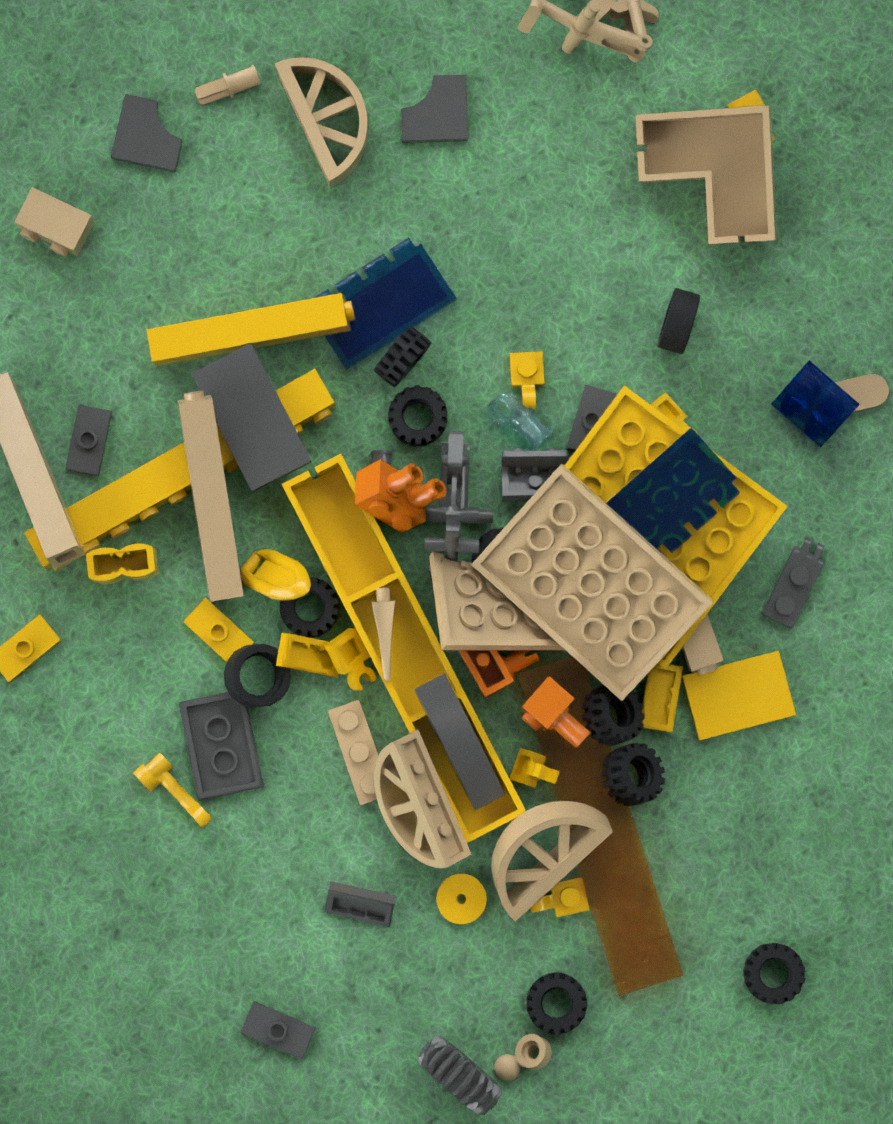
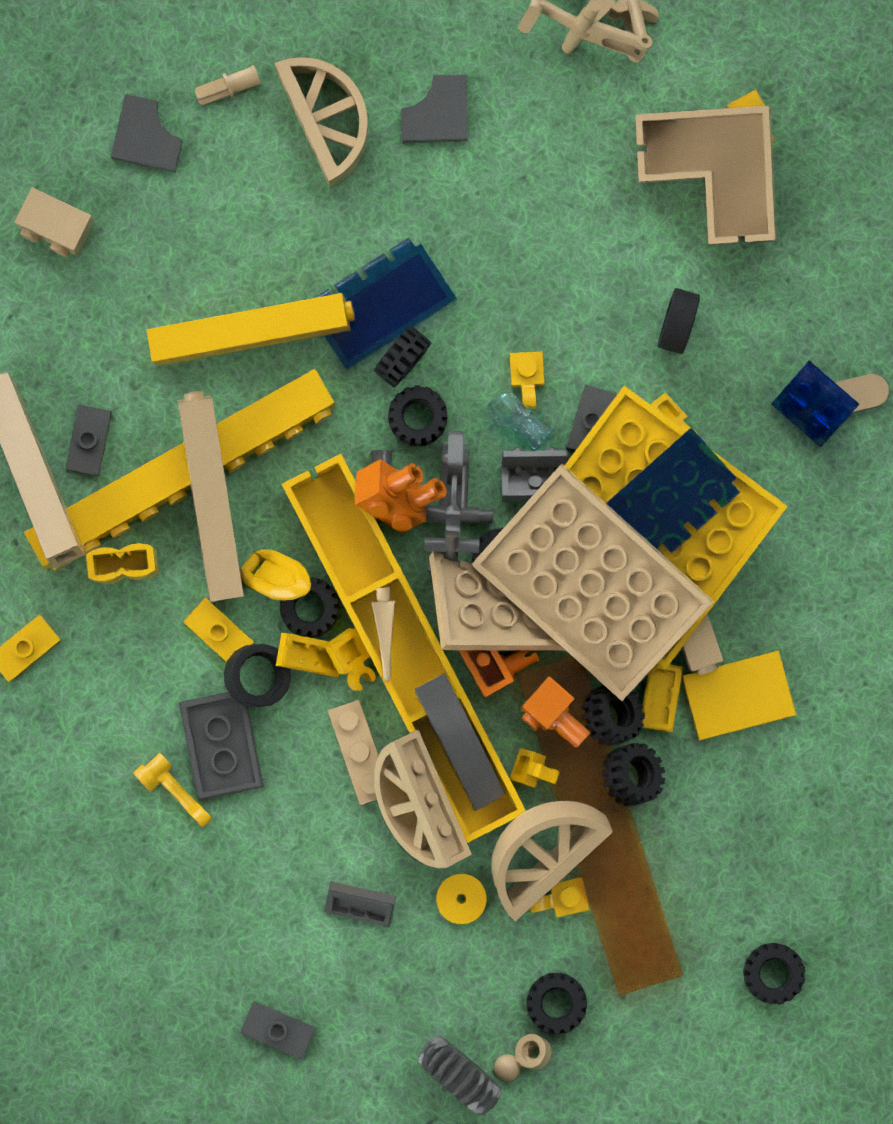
(252, 417): dark grey tile -> none
(794, 584): dark grey hinge -> none

